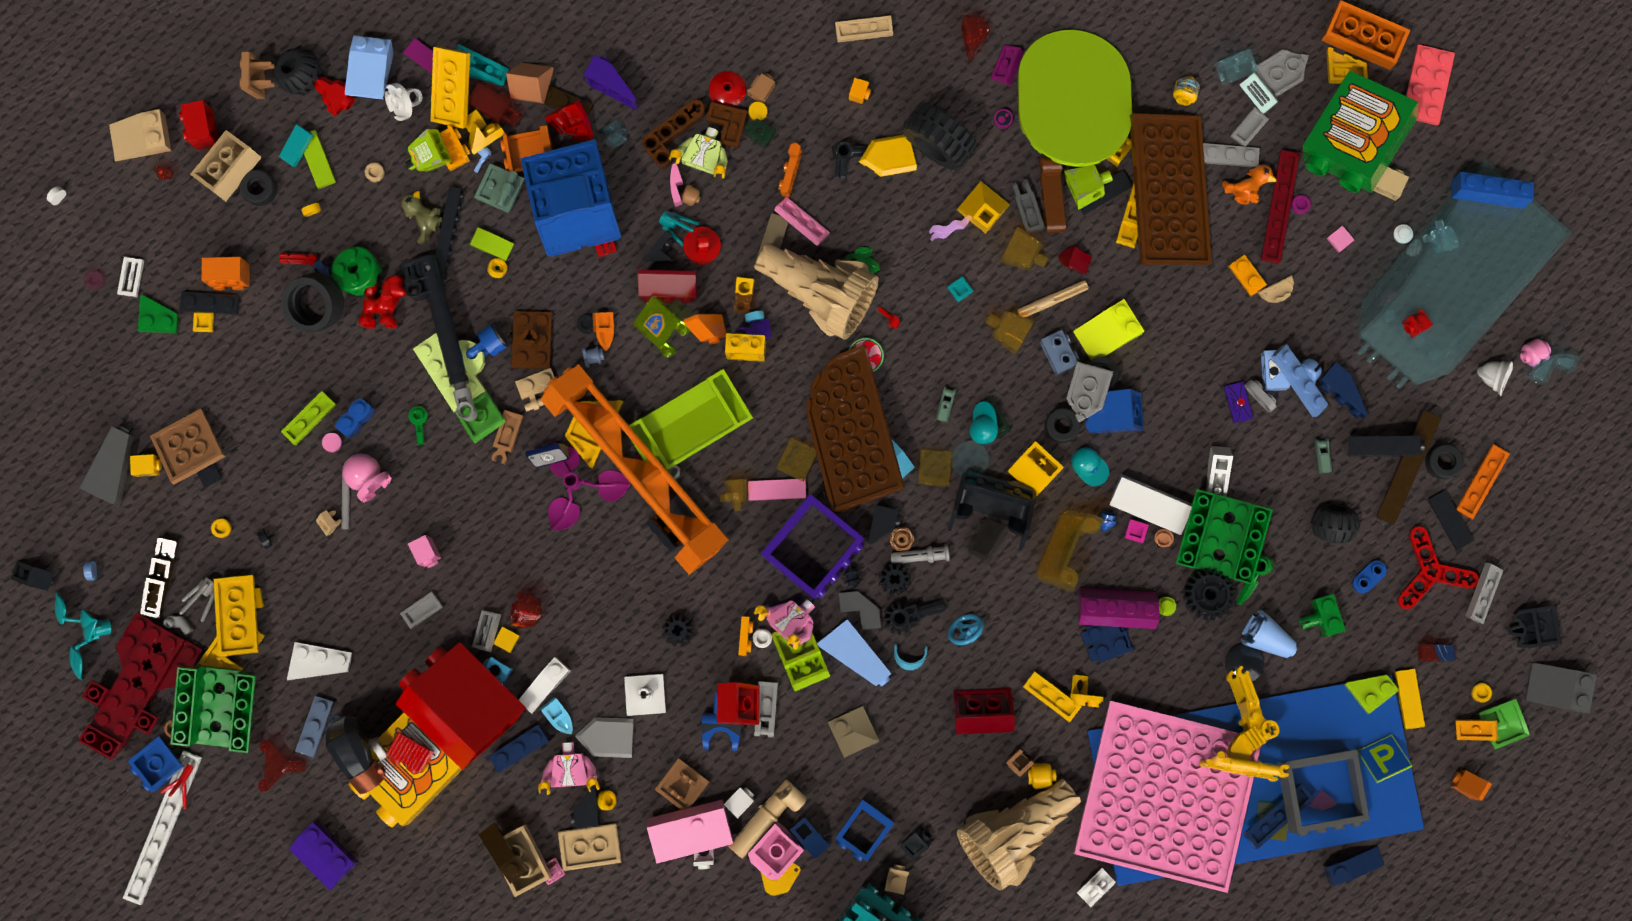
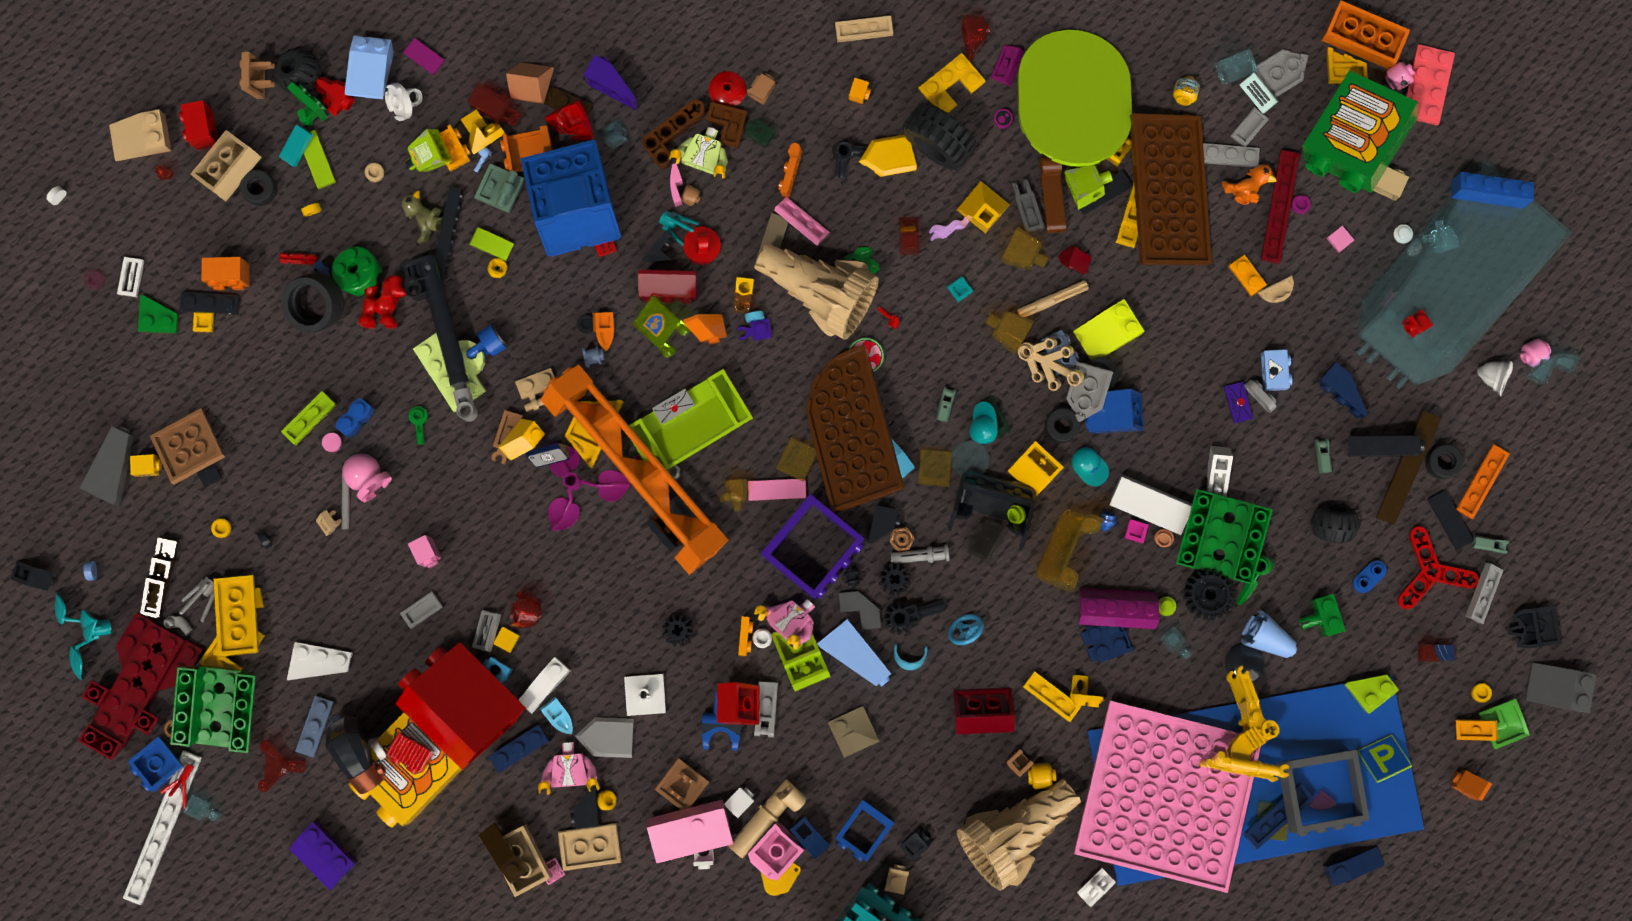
(199, 808): none -> clear light blue plate
(313, 106): none -> green plate
(450, 86): yellow plate -> none
(484, 68): teal slope -> none
(487, 420): bright green plate -> none
(521, 439): none -> yellow slope
(531, 340): reddish brown plate -> none
(673, 406): none -> light grey tile
(749, 348): yellow window -> none
(758, 110): yellow tile -> none
(909, 236): none -> clear red slope
(957, 70): none -> yellow plate
(1016, 514): none -> lime plate
(1048, 363): none -> tan plant
(1173, 641): none -> clear light blue plate
(1301, 378): medium blue plate -> none
(1400, 75): none -> bright pink head
(1409, 699): yellow tile -> none
(1486, 543): none -> sand green bar

